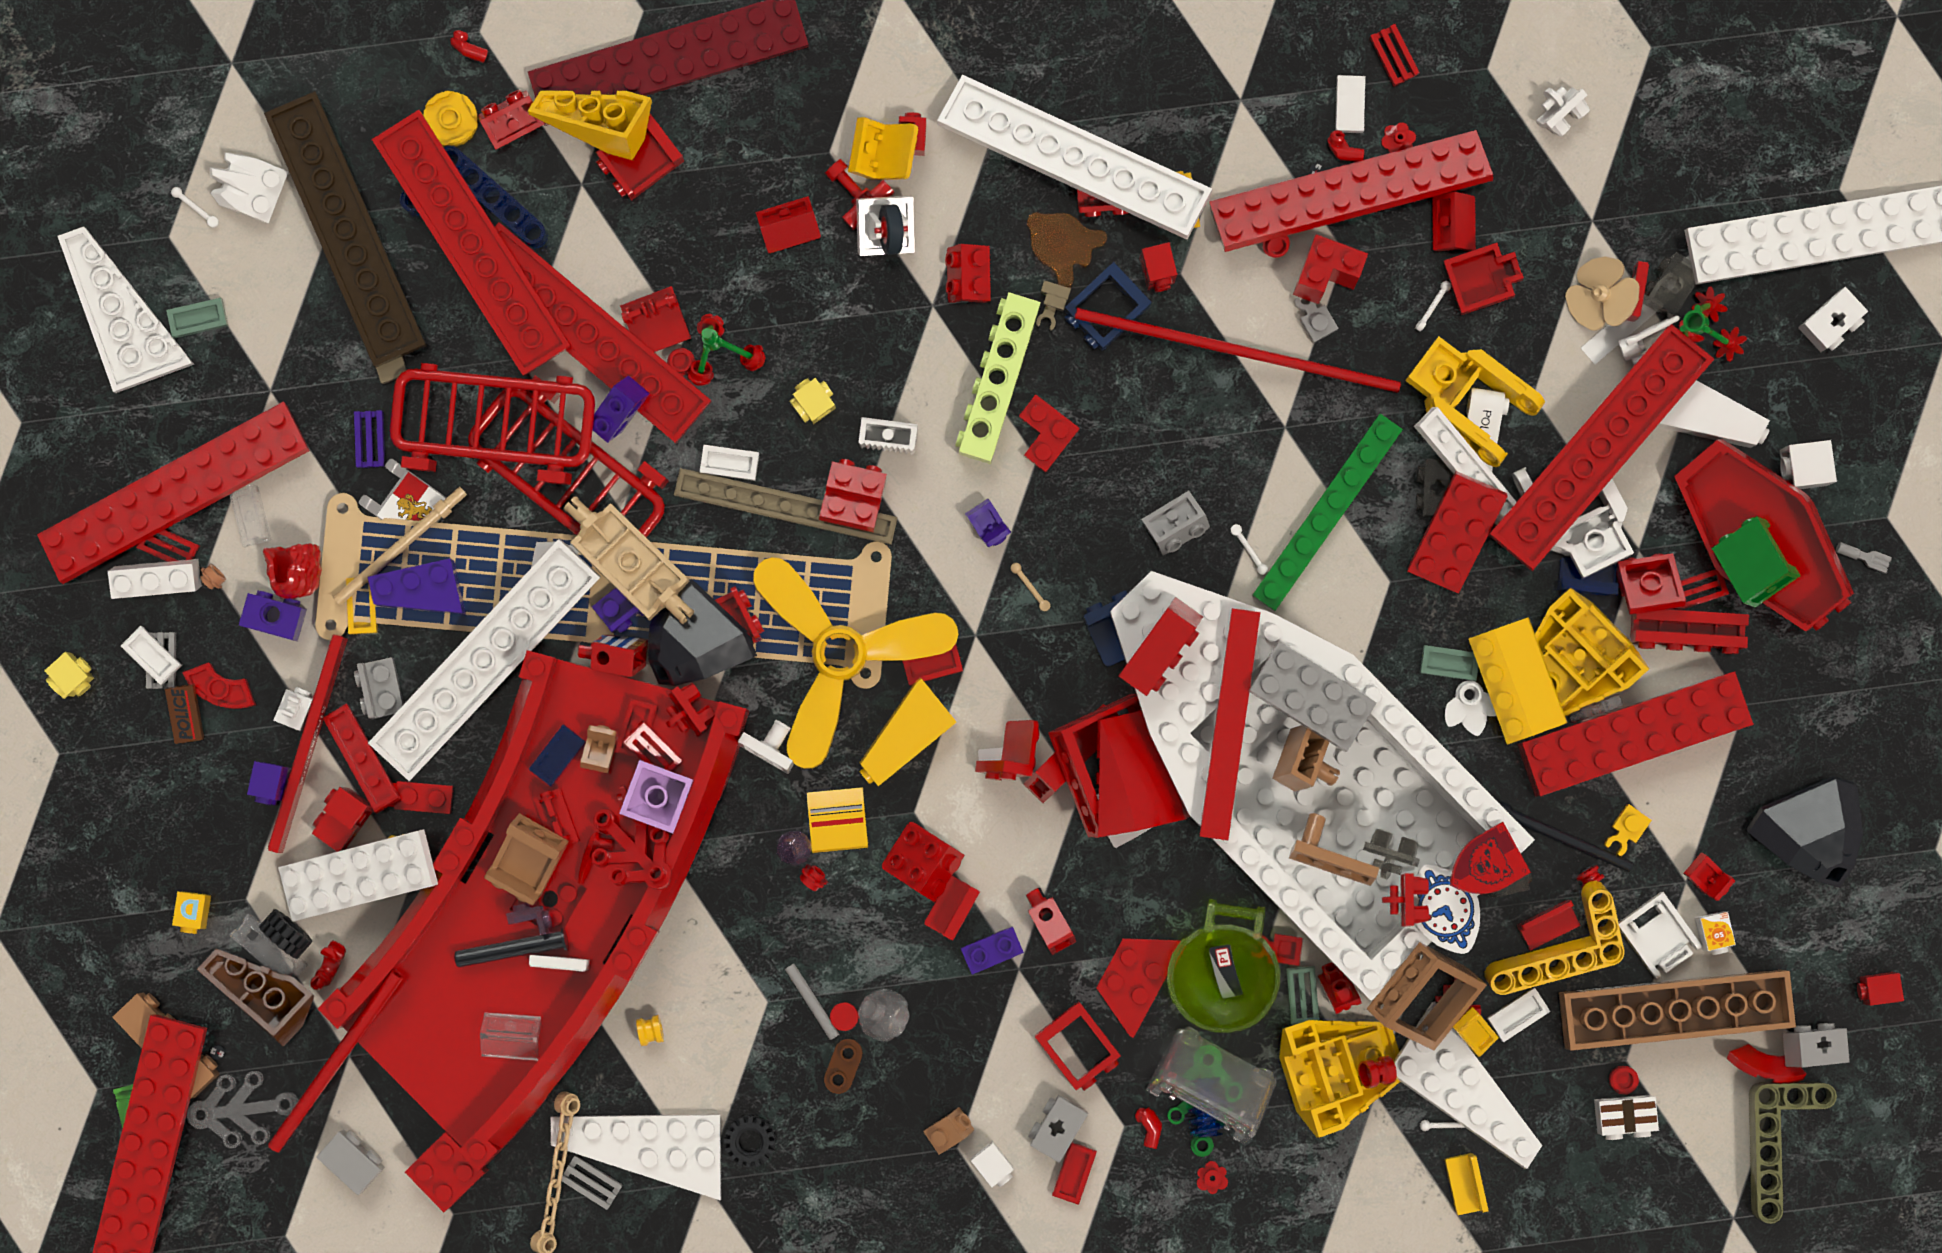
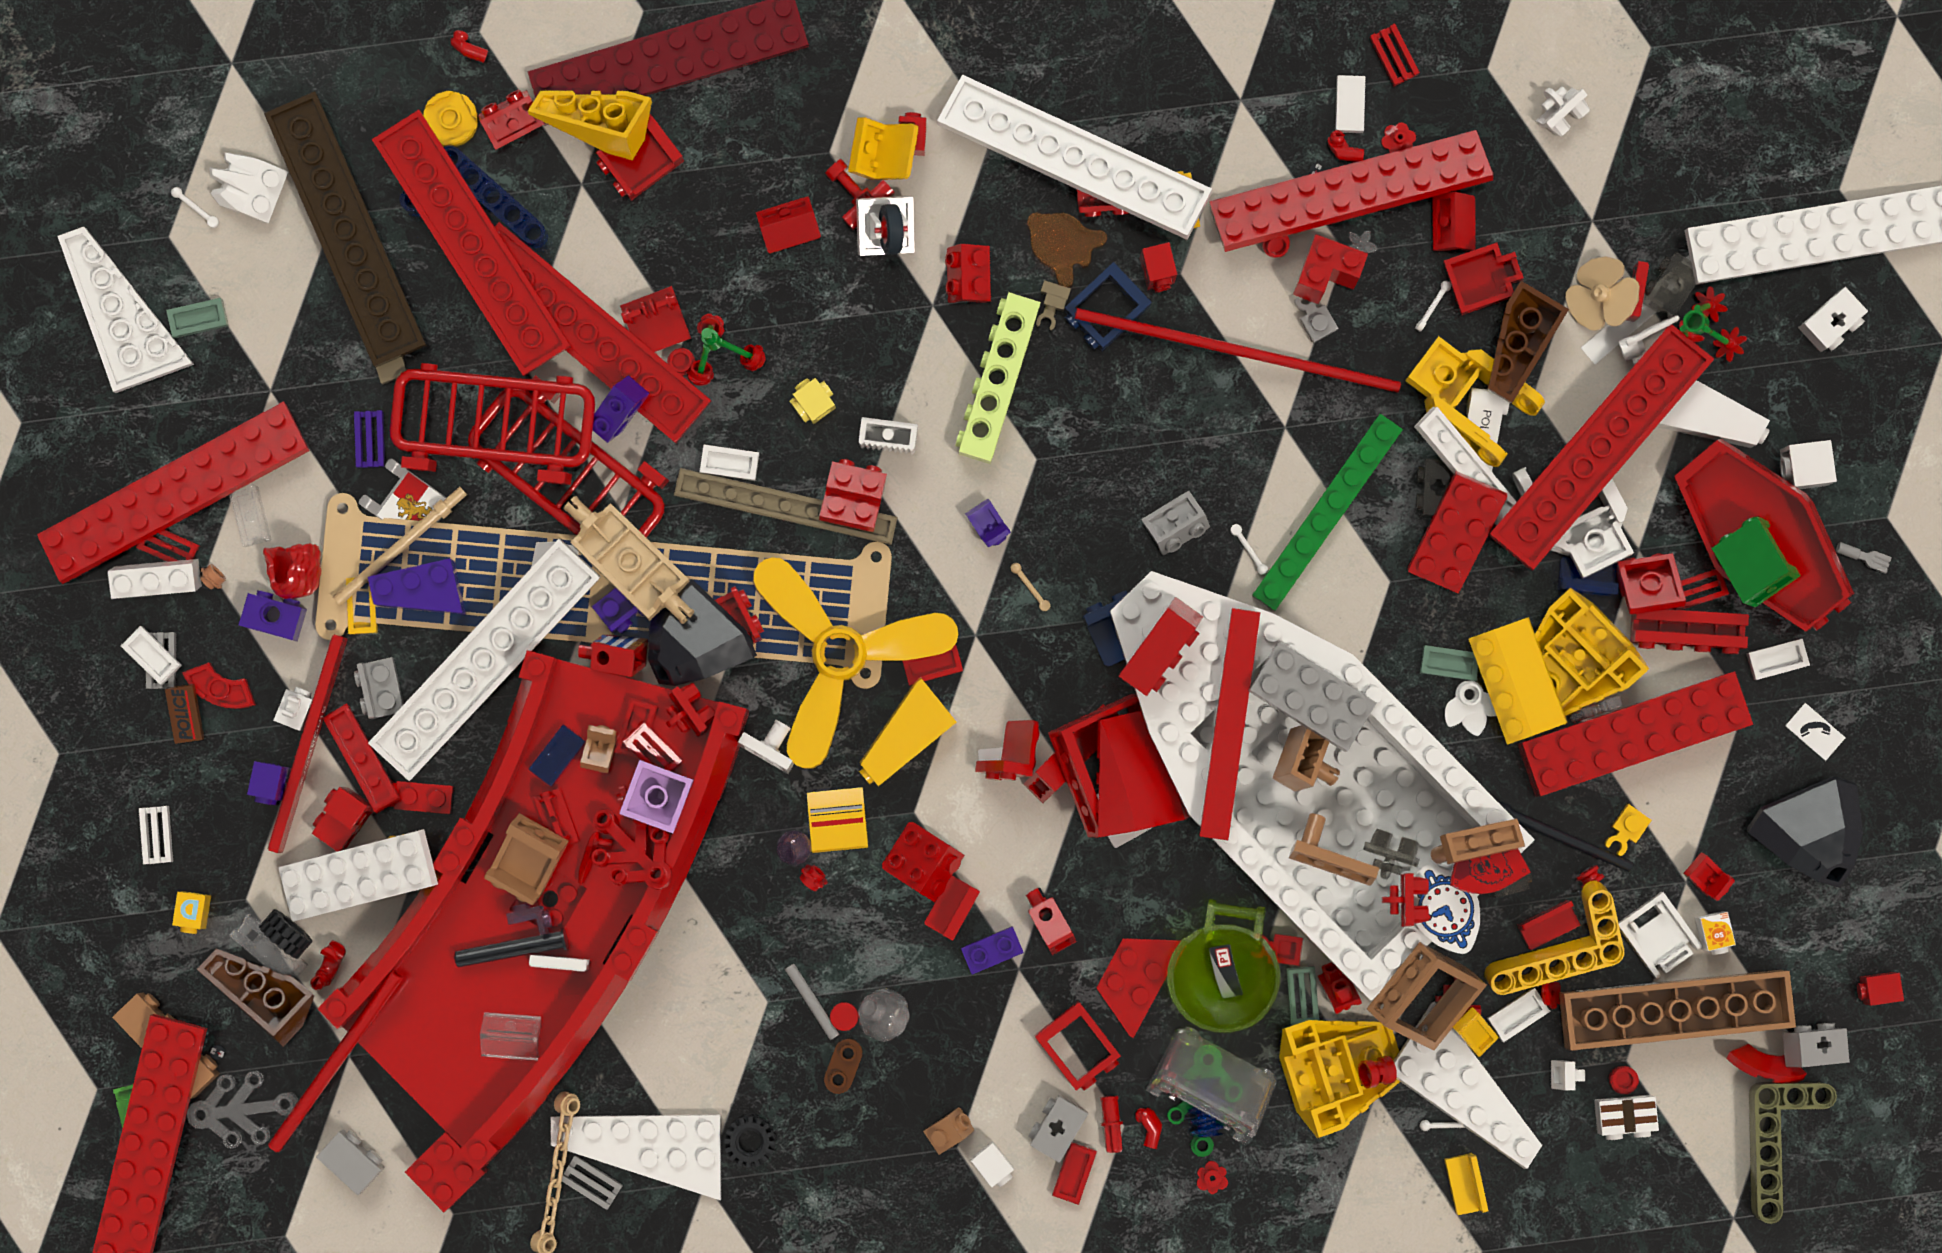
(69, 675): light yellow brick -> none
(143, 813): none -> white tile
(650, 1030): yellow wheel -> none
(1054, 432): red plate -> none
(1111, 1124): none -> red axle
(1362, 243): none -> clear plant
(1478, 842): none -> medium nougat piece
(1525, 332): none -> reddish brown wedge
(1550, 994): none -> red plant
(1564, 1075): none -> white tile
(1778, 659): none -> white tile
(1815, 731): none -> white sticker

